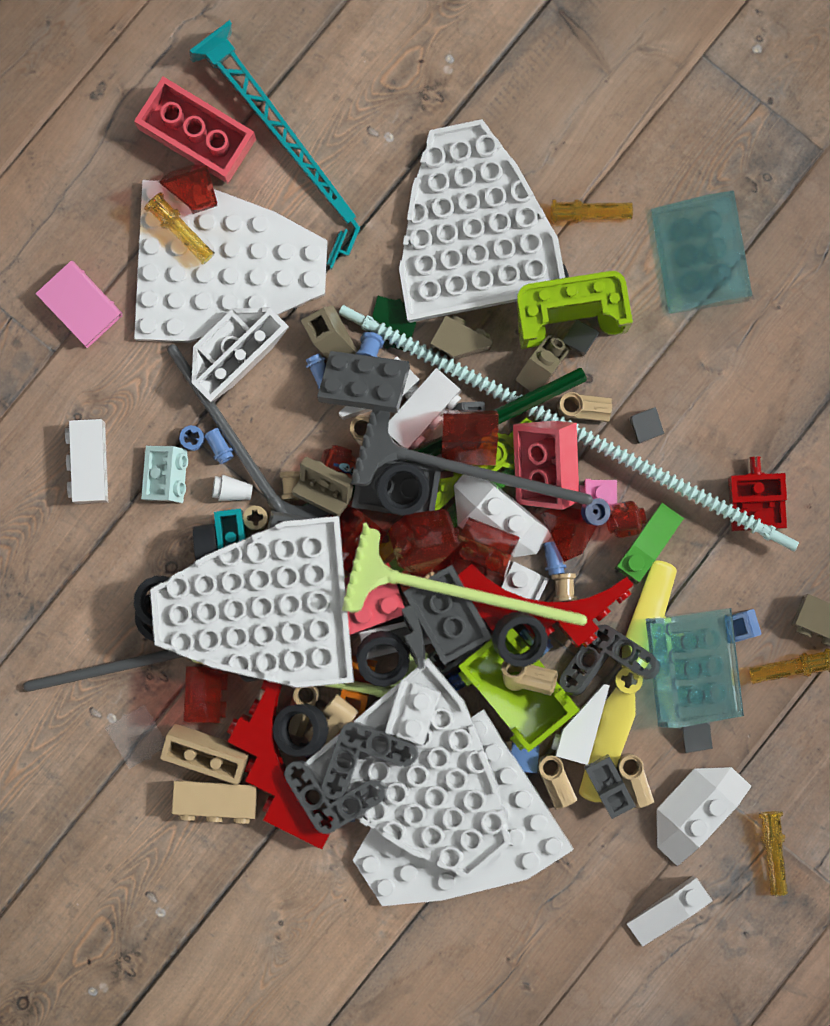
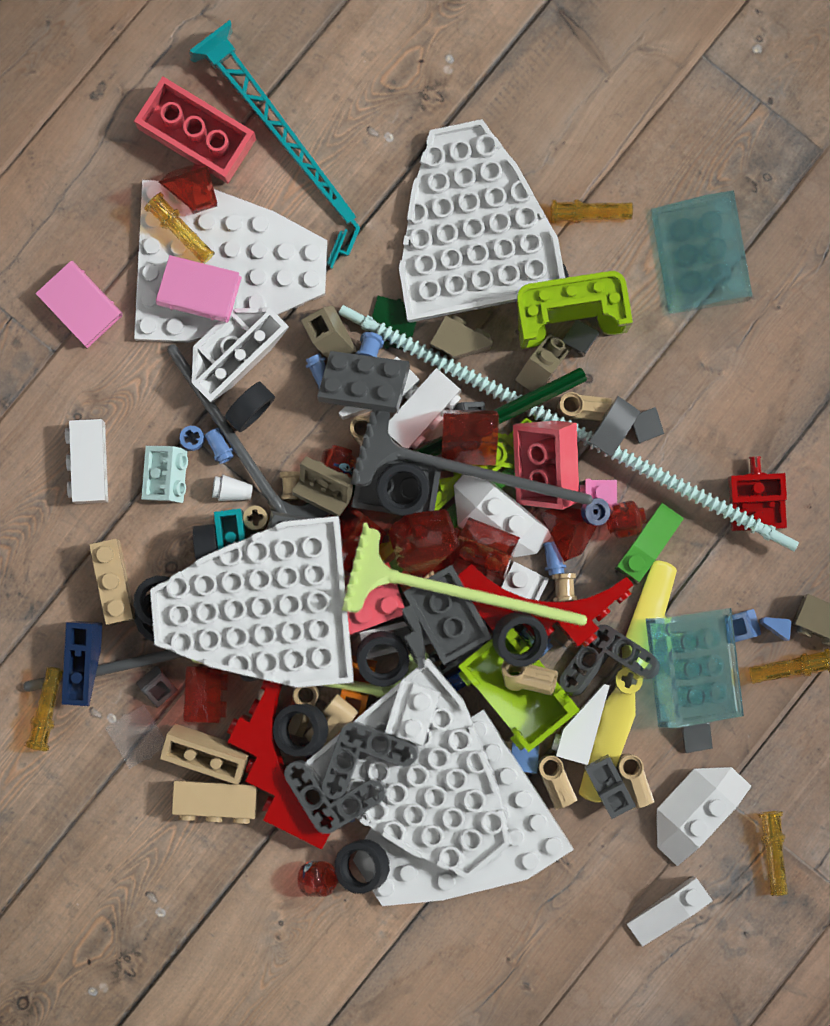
(42, 721): none -> clear yellow pin
(80, 661): none -> dark blue slope
(112, 582): none -> tan brick
(156, 686): none -> dark grey slope
(198, 289): none -> bright pink piece
(249, 406): none -> black tyre
(317, 879): none -> clear red head
(344, 873): none -> black tyre
(614, 426): none -> dark grey slope
(778, 626): none -> medium blue slope

